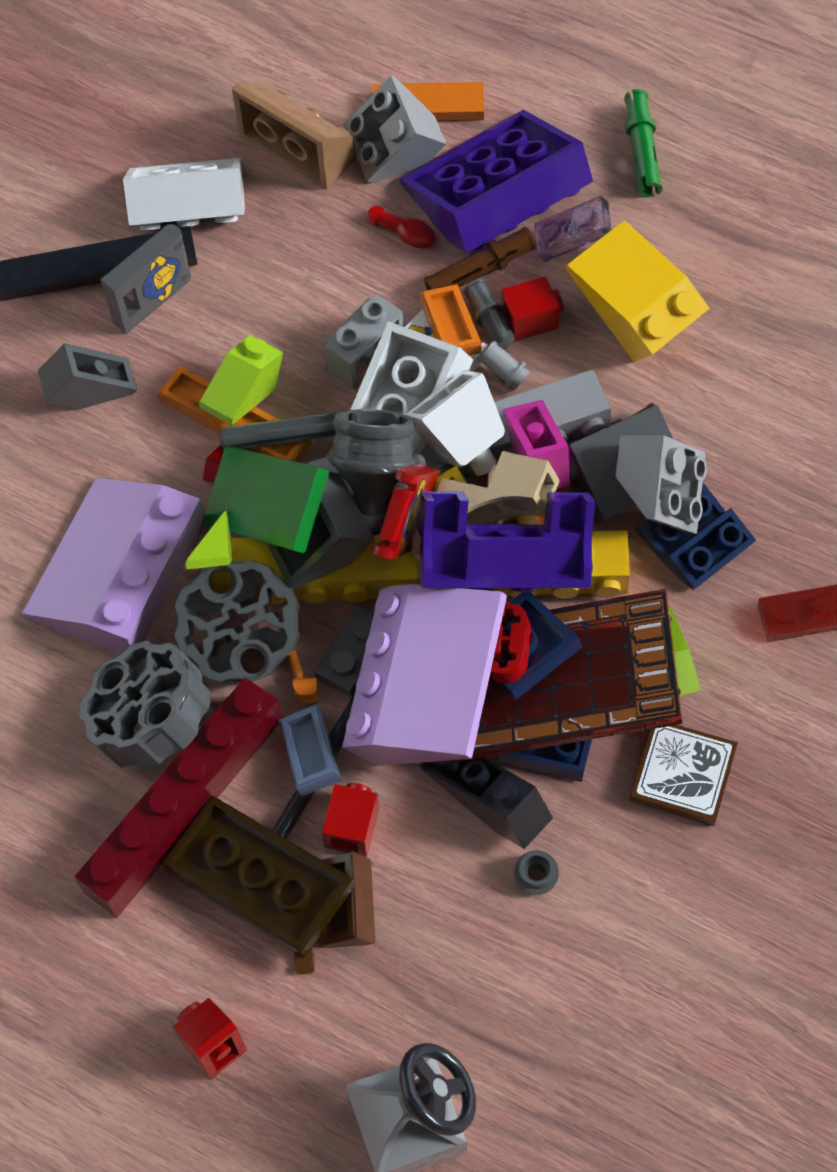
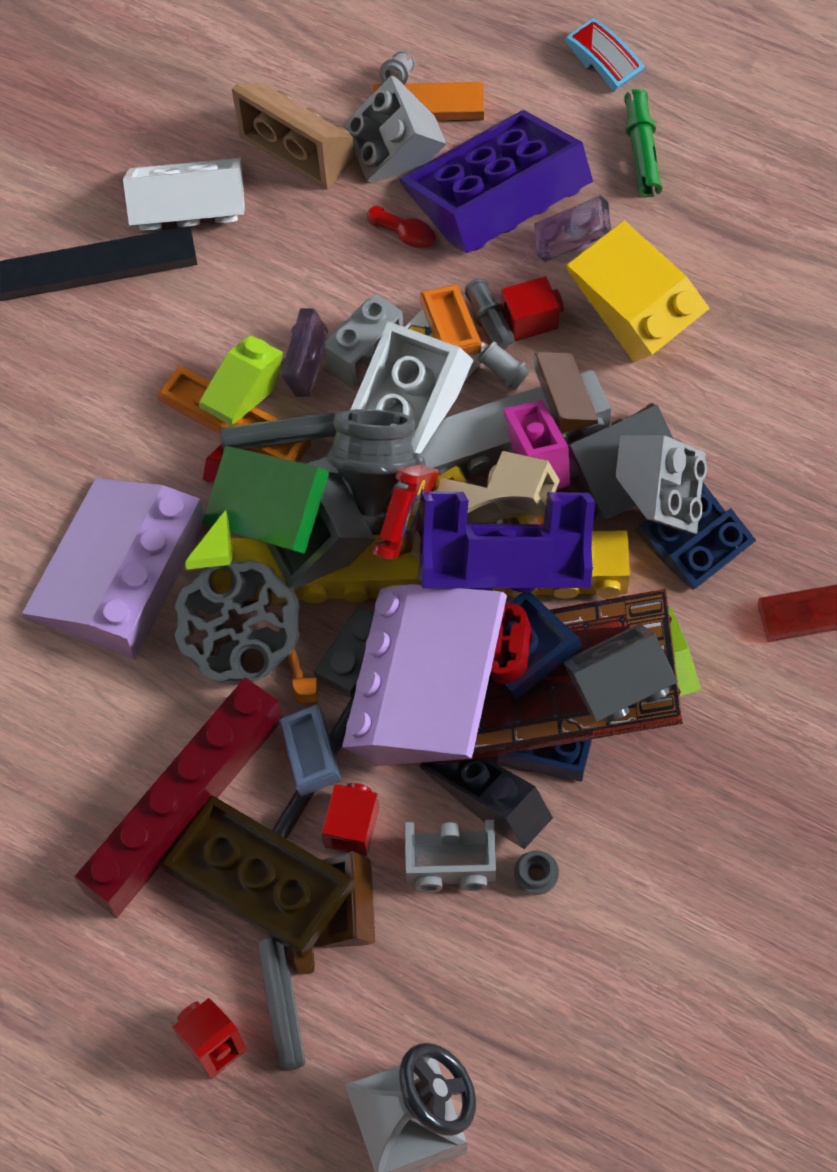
(85, 377): dark grey slope -> none
(144, 705): dark grey connector -> none
(151, 274): dark grey container -> none
(282, 1004): none -> dark grey axle
(304, 352): none -> clear purple plate
(400, 64): none -> light grey pin
(450, 858): none -> light grey window
(461, 422): white torso -> none
(494, 256): reddish brown pin -> none
(564, 390): none -> slope
(607, 53): none -> slope
(621, 673): none -> dark grey slope
(684, 772): tile -> none

